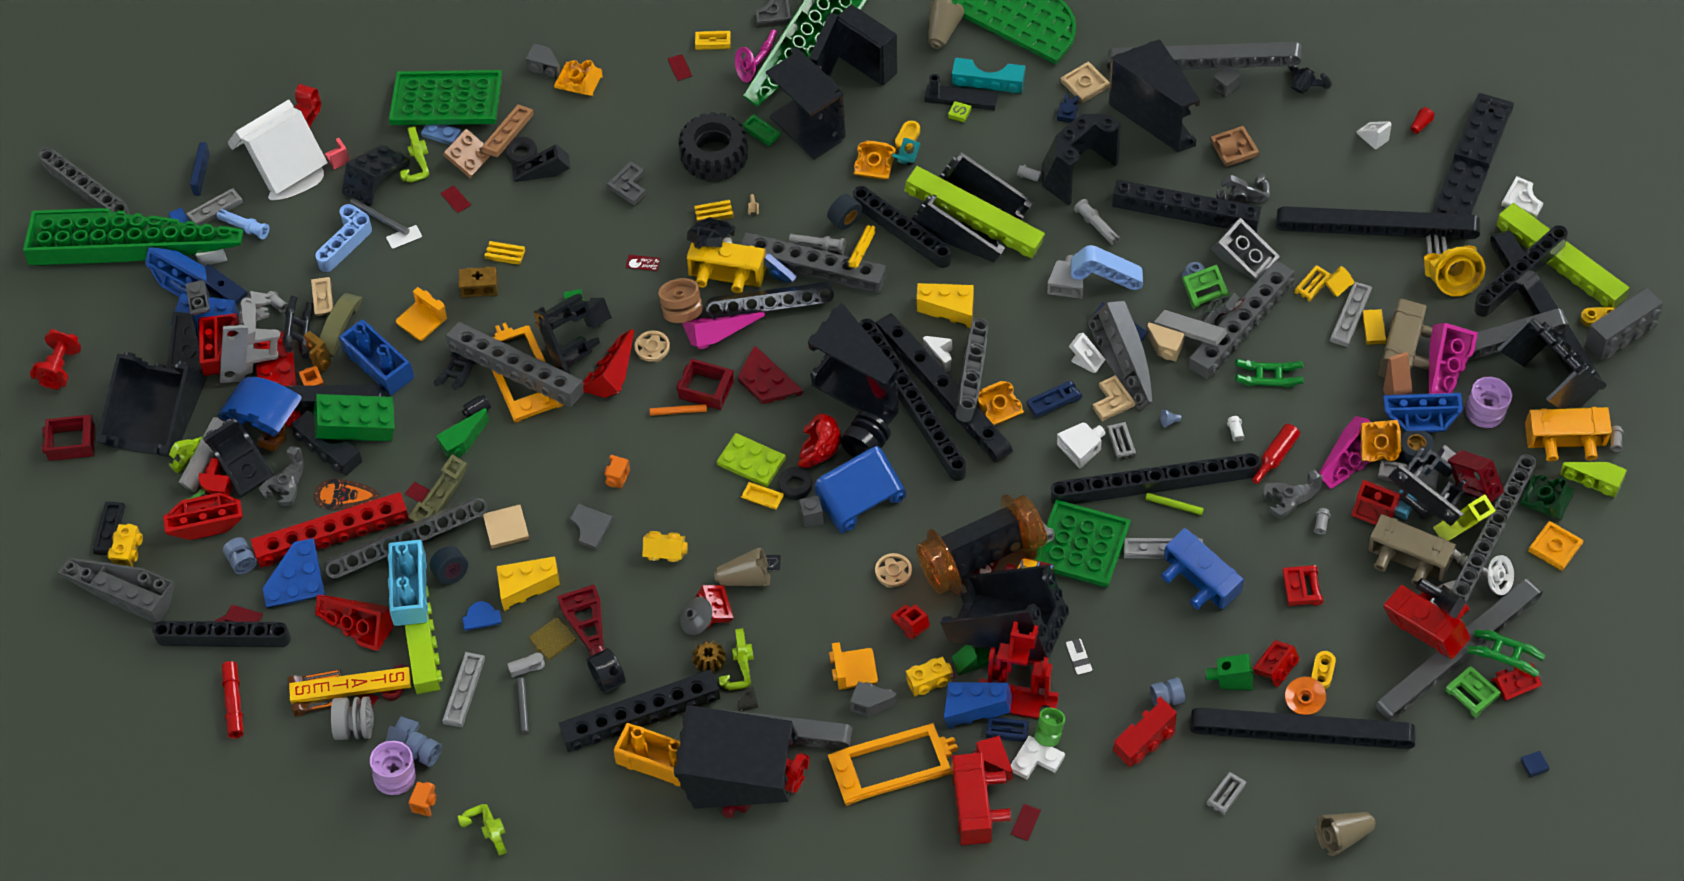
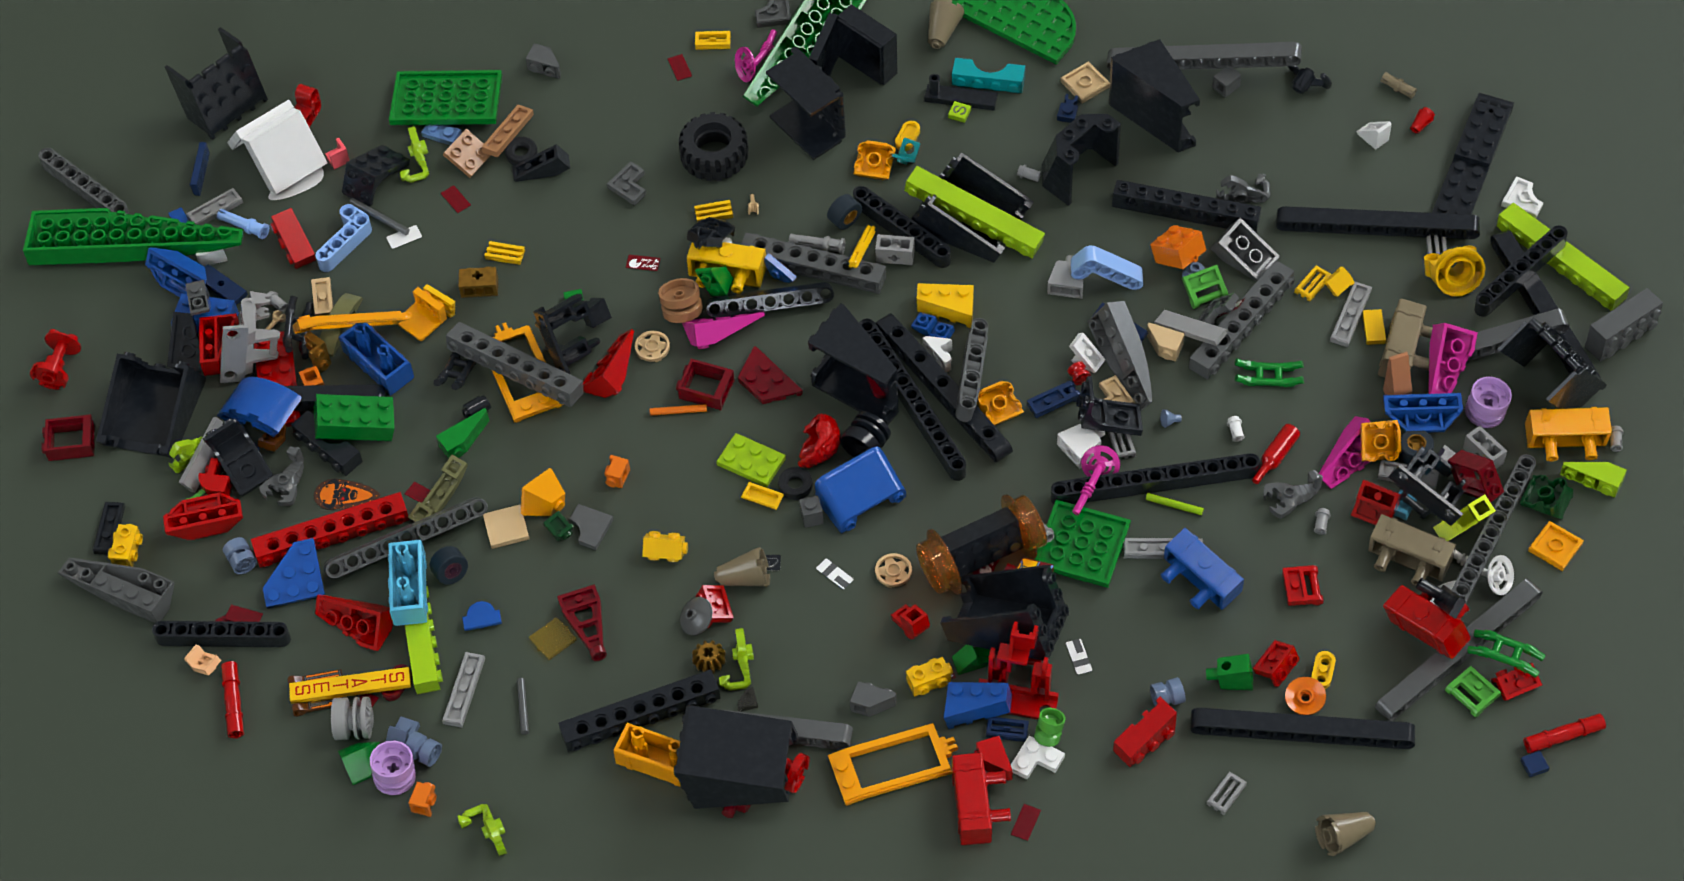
(201, 661): none -> light nougat bracket
(223, 89): none -> black windscreen
(276, 318): none -> tan hand
(292, 238): none -> red wedge
(308, 323): none -> light orange animal
(357, 760): none -> green slope
(448, 302): none -> yellow tile
(526, 579): yellow wedge -> none
(527, 664): light grey bar -> none
(542, 495): none -> light orange slope
(559, 526): none -> dark green bracket
(579, 77): light orange slope -> none
(606, 670): black piece -> none
(716, 280): none -> green slope
(761, 130): green plate -> none
(834, 573): none -> white sticker
(852, 667): light orange bracket -> none
(895, 249): none -> light grey brick
(929, 326): none -> blue slope
(1078, 372): none -> red wheel
(1091, 216): light grey pin -> none
(1098, 469): none -> dark pink dish
(1107, 414): none -> black bracket
(1178, 247): none -> orange brick
(1234, 146): medium nougat plate -> none
(1398, 85): none -> dark tan pin
(1484, 445): none -> light grey brick
(1564, 733): none -> red piece
(1597, 312): yellow plate -> none

